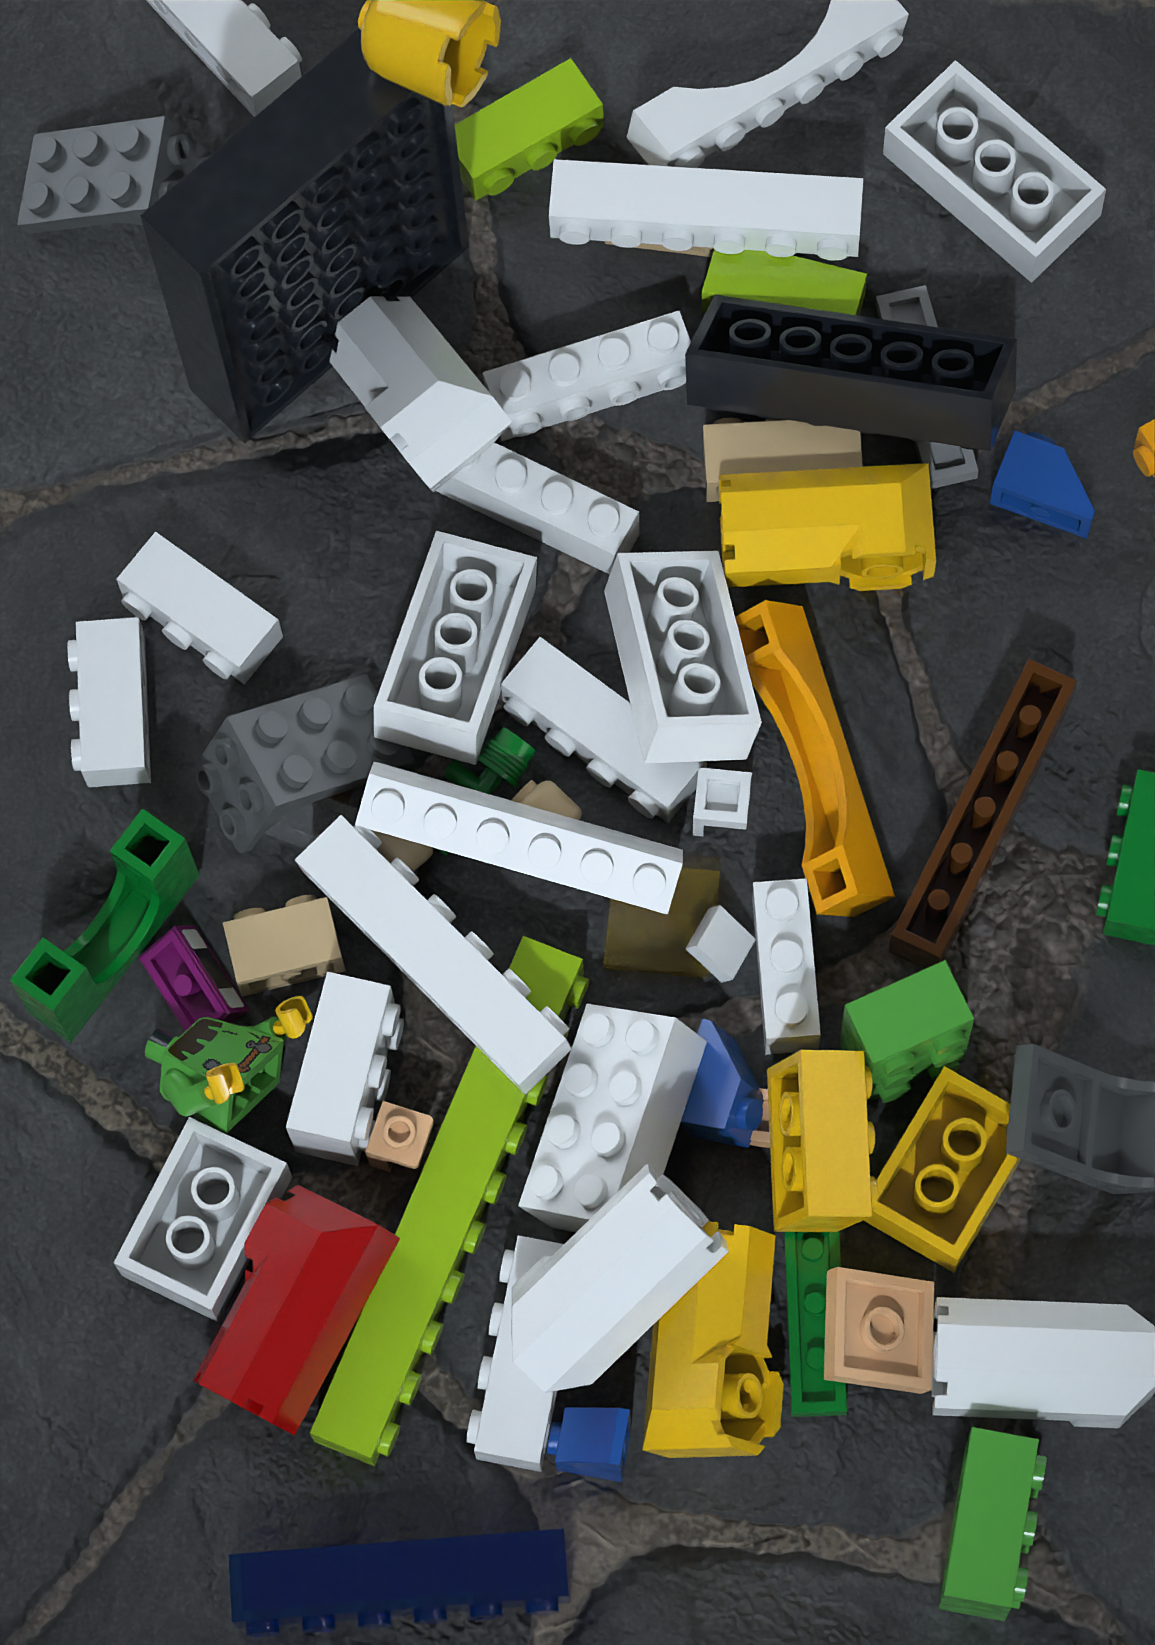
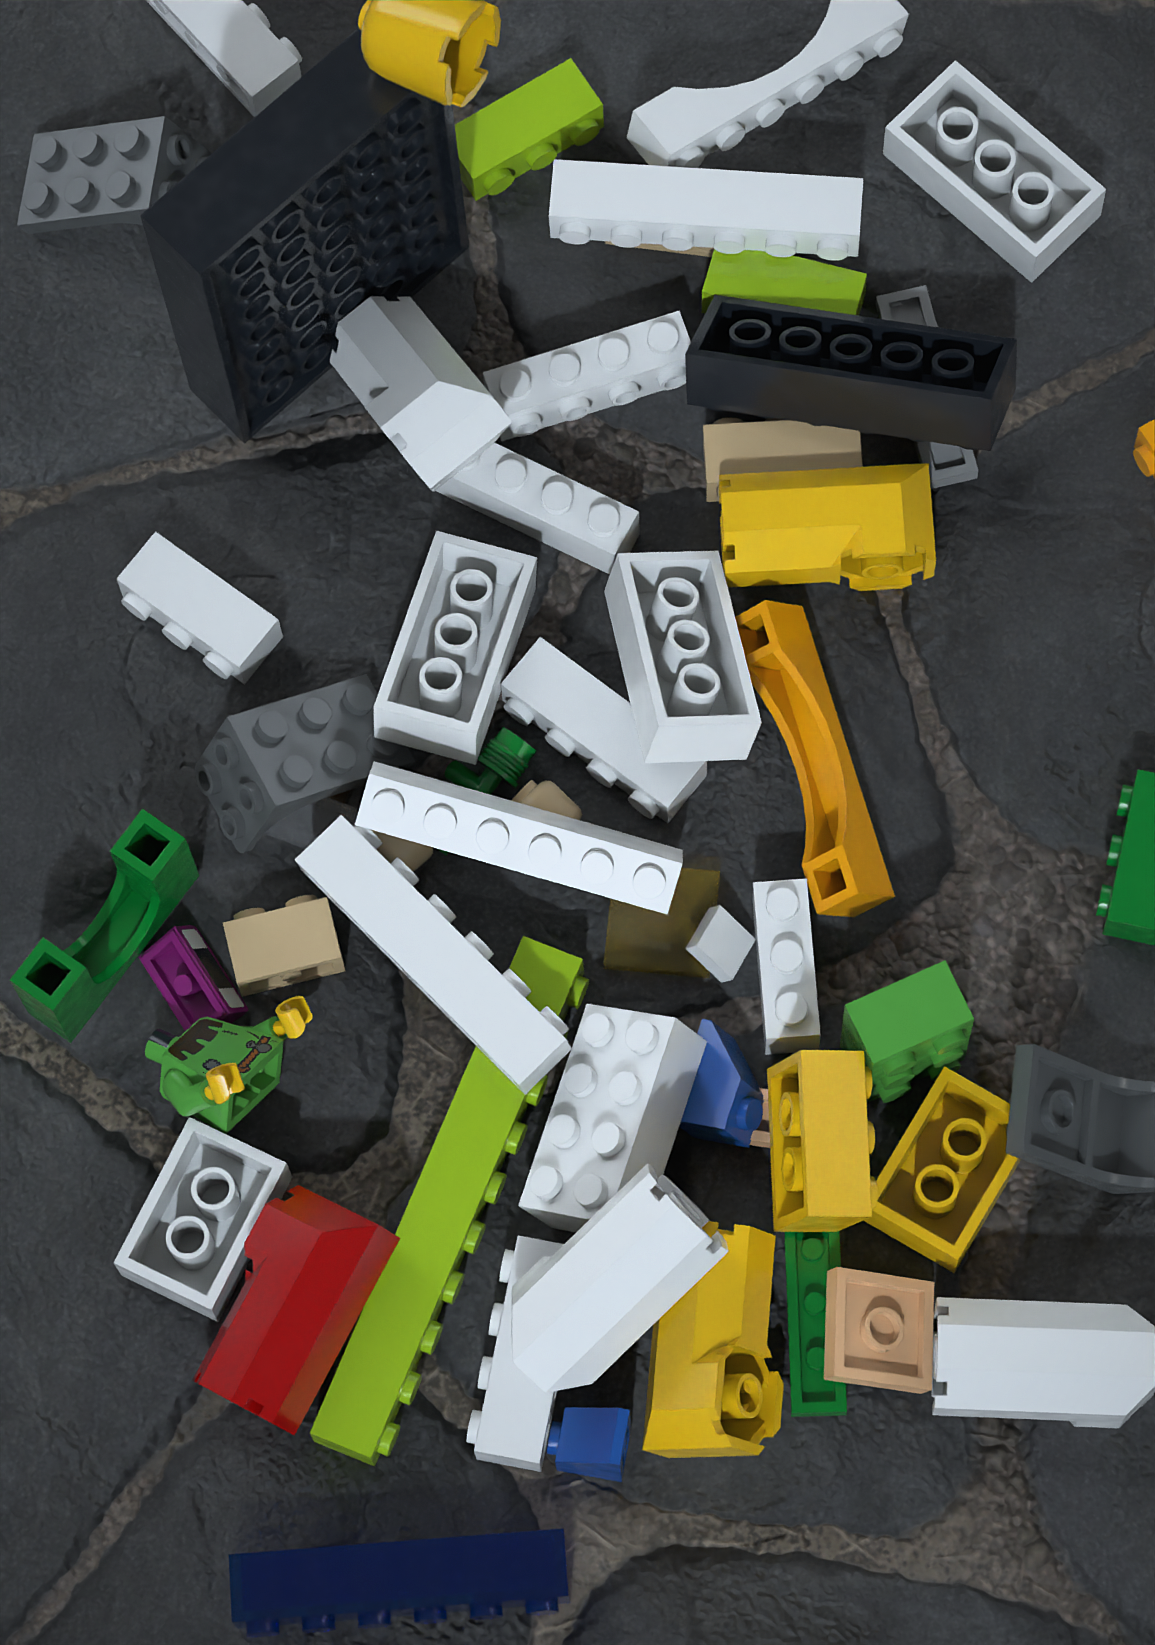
(110, 702): white brick -> none
(344, 1069): white brick -> none
(398, 1137): light nougat bracket -> none
(721, 799): white panel -> none
(982, 816): reddish brown brick -> none
(992, 1525): bright green brick -> none
(1042, 485): blue slope -> none

